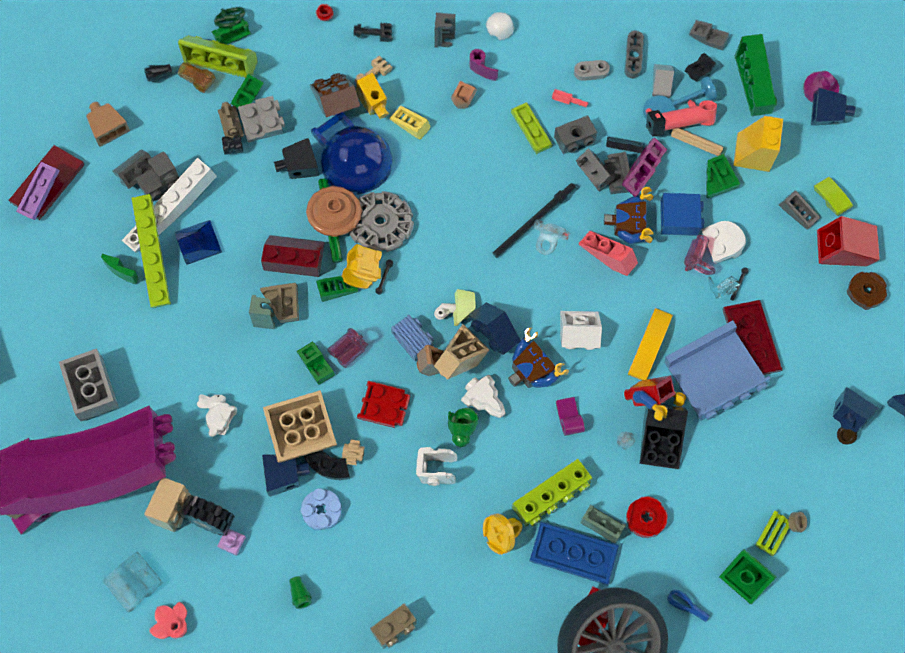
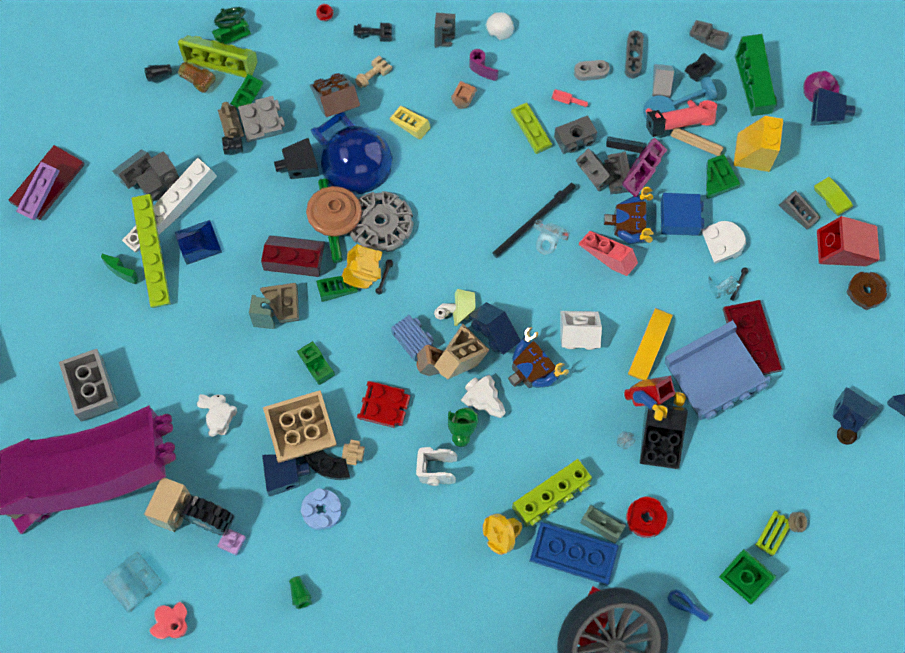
(106, 123): medium nougat torso -> none
(348, 347): clear pink piece -> none
(372, 96): yellow torso -> none
(393, 626): dark tan brick -> none
(568, 416): magenta panel -> none
(695, 255): clear pink piece -> none

